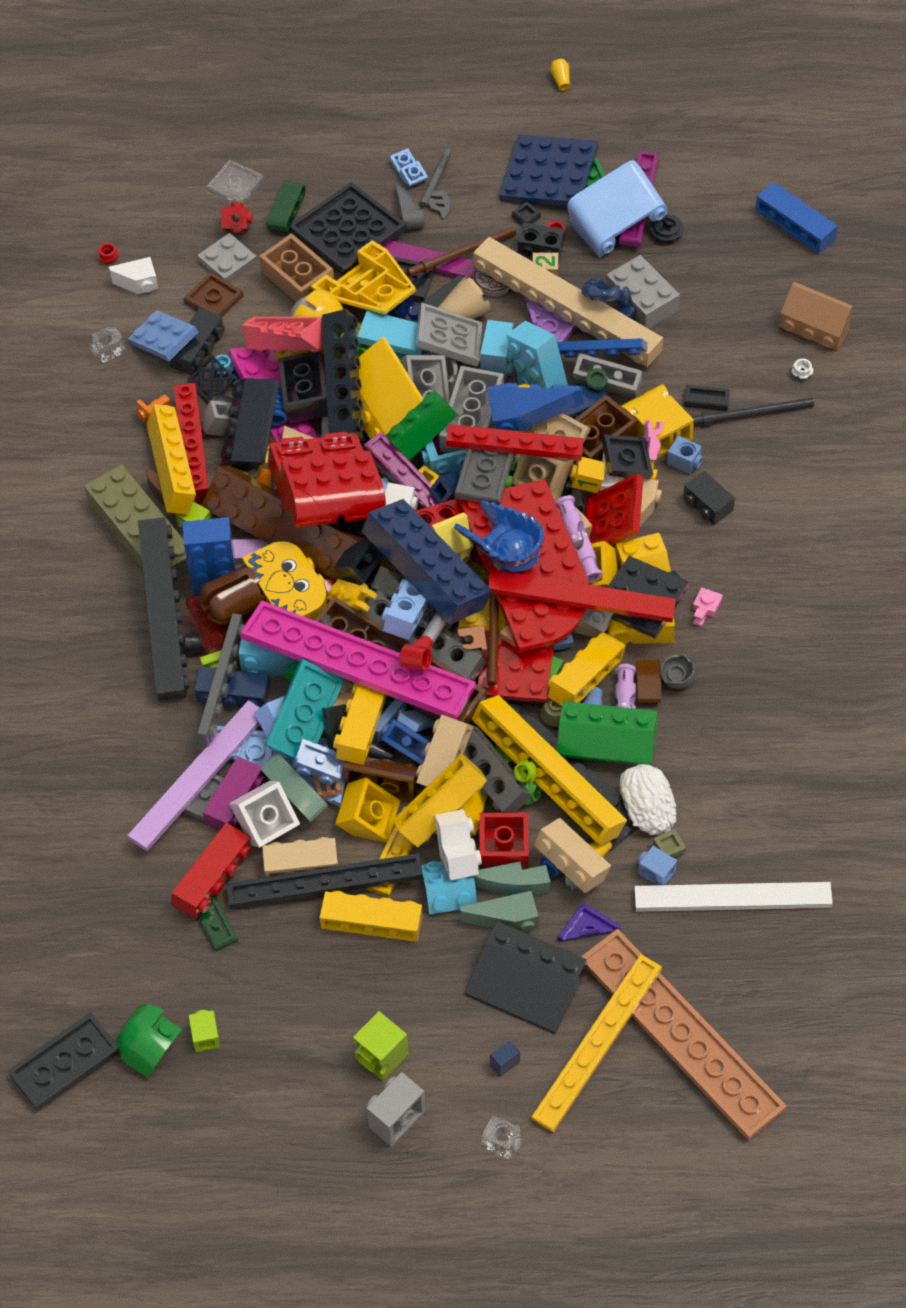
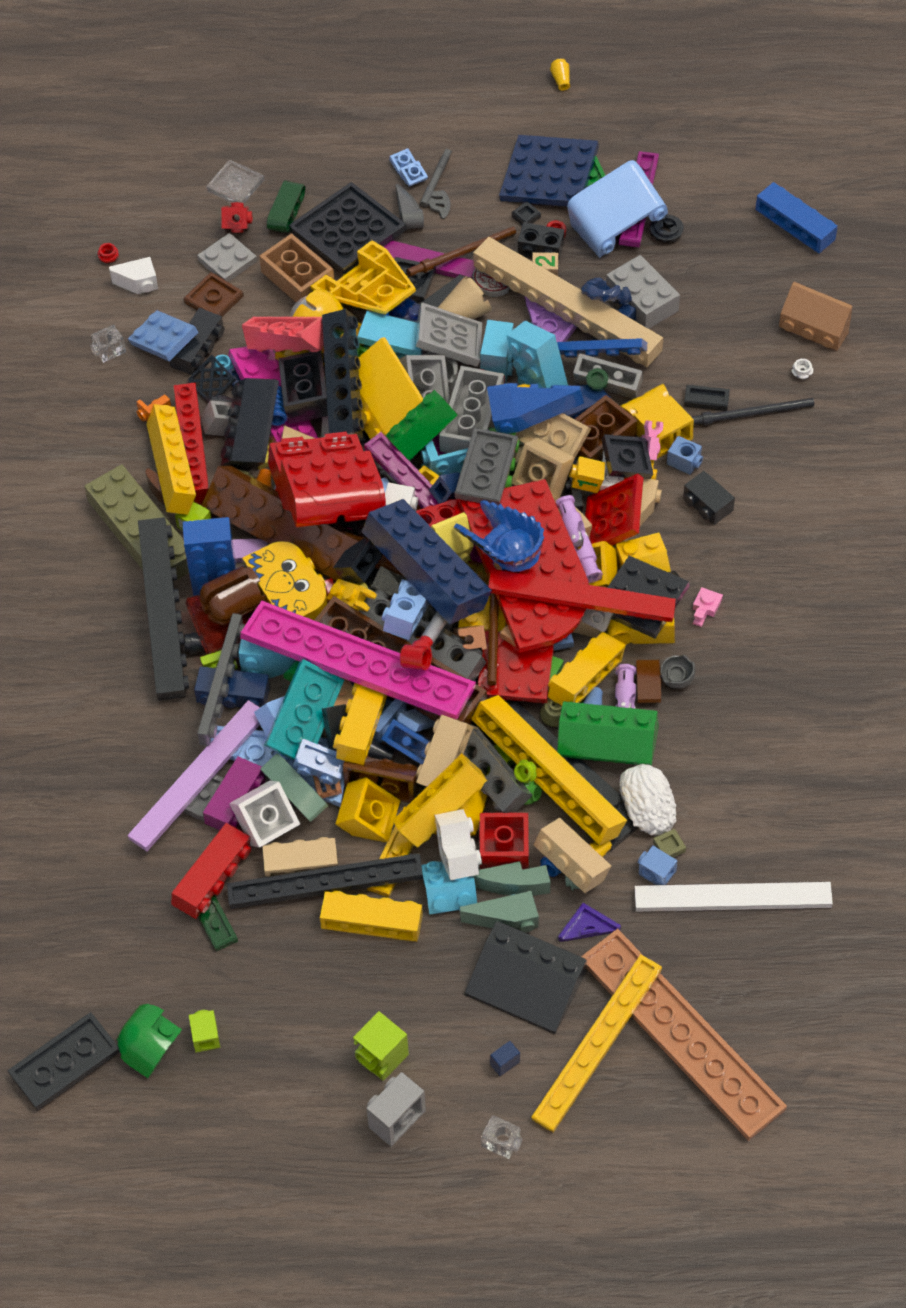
(514, 442): red plate -> none

